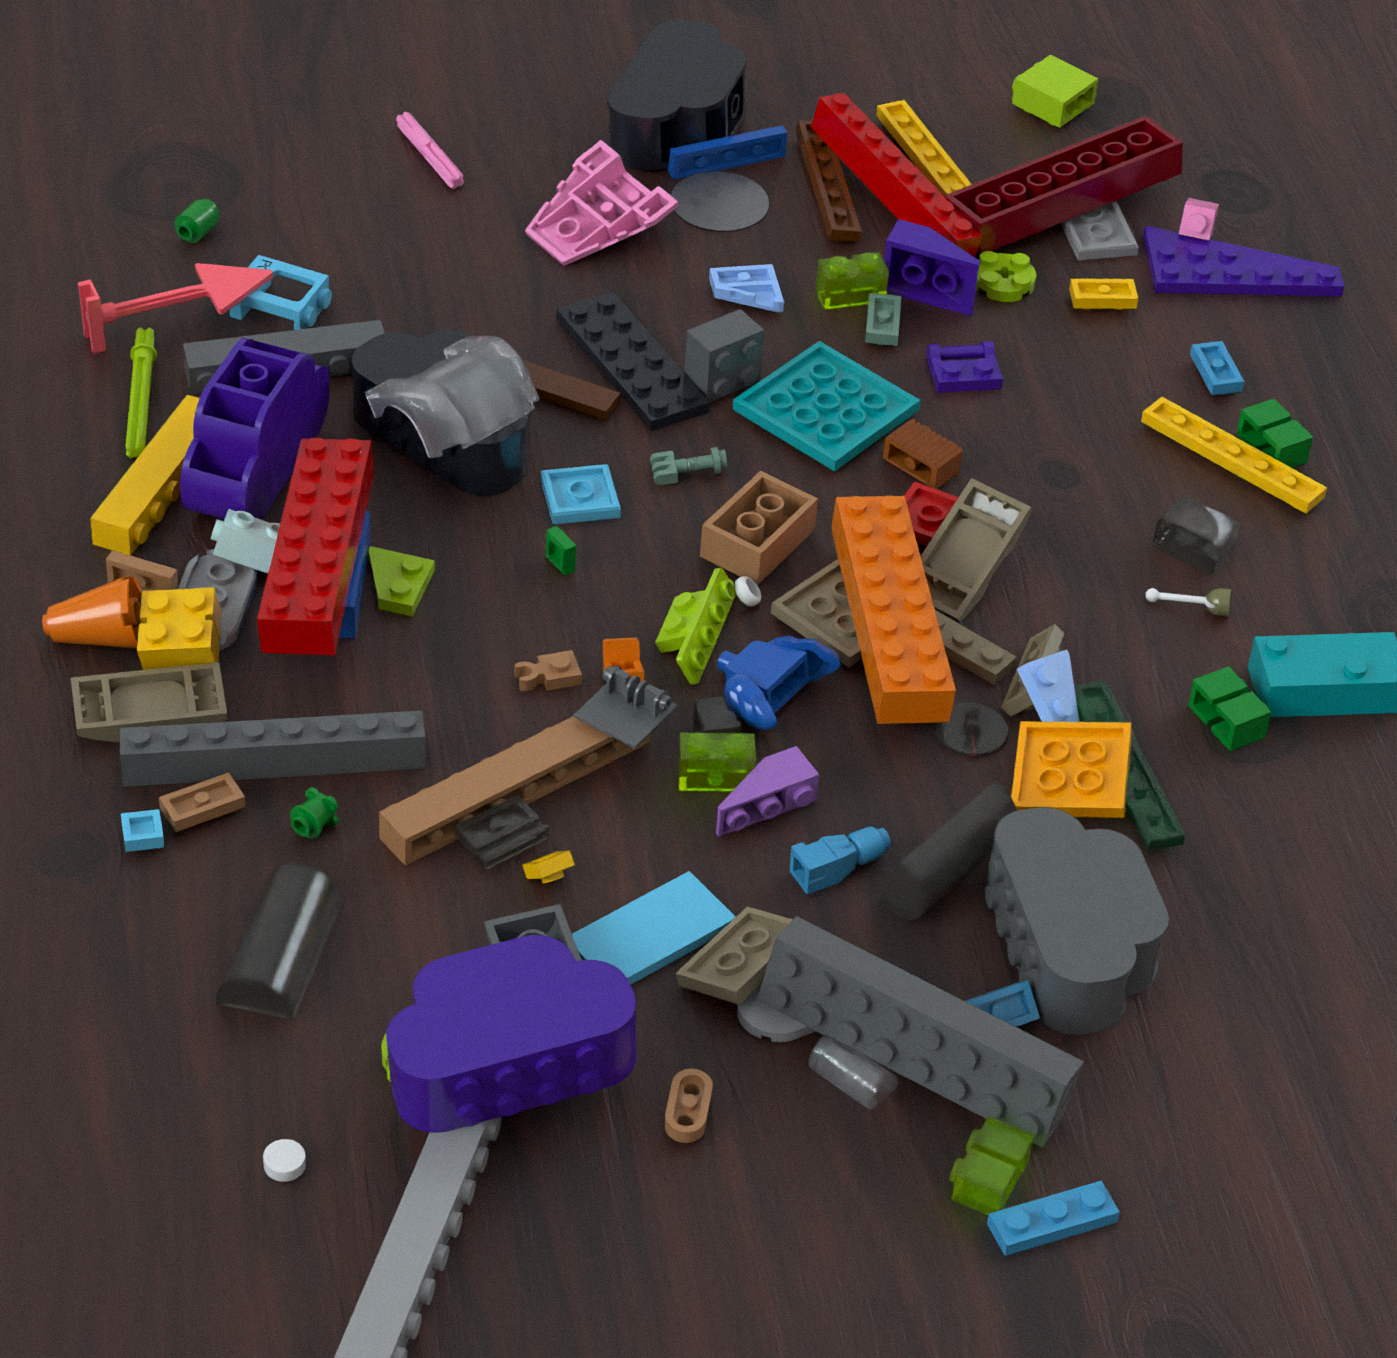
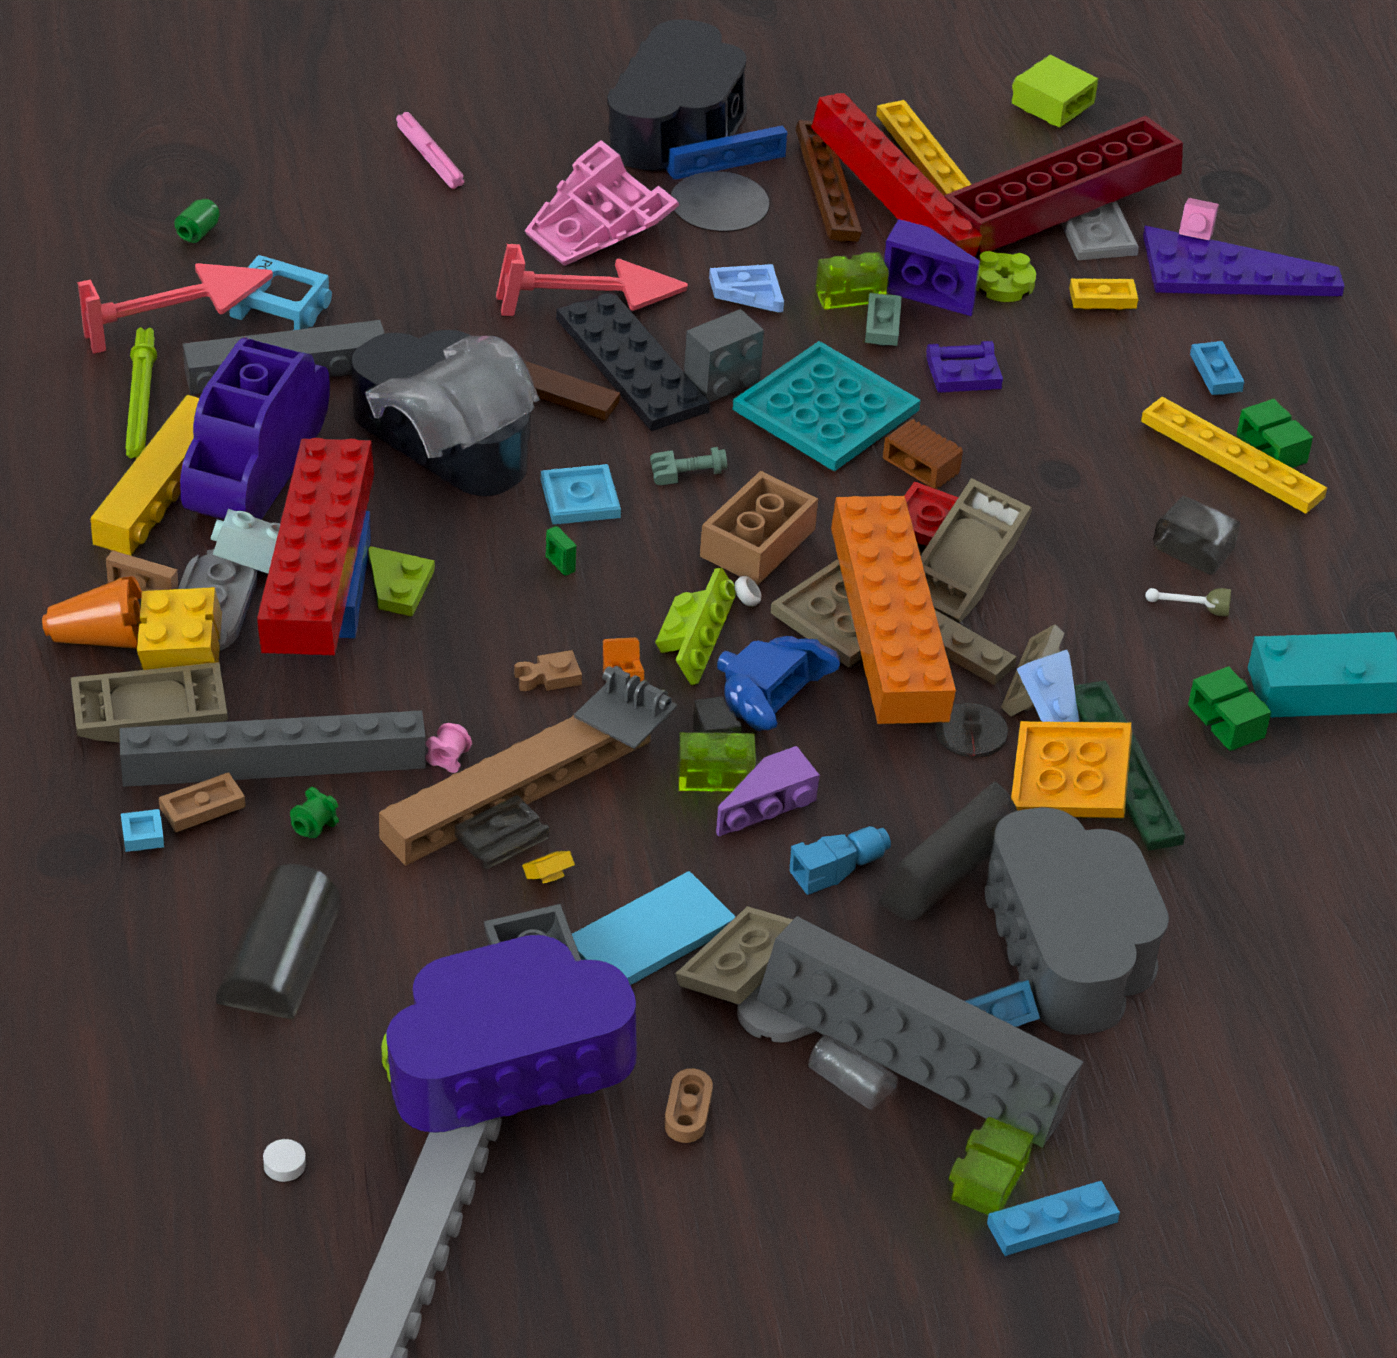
(448, 746): none -> bright pink brick
(638, 283): none -> coral piece

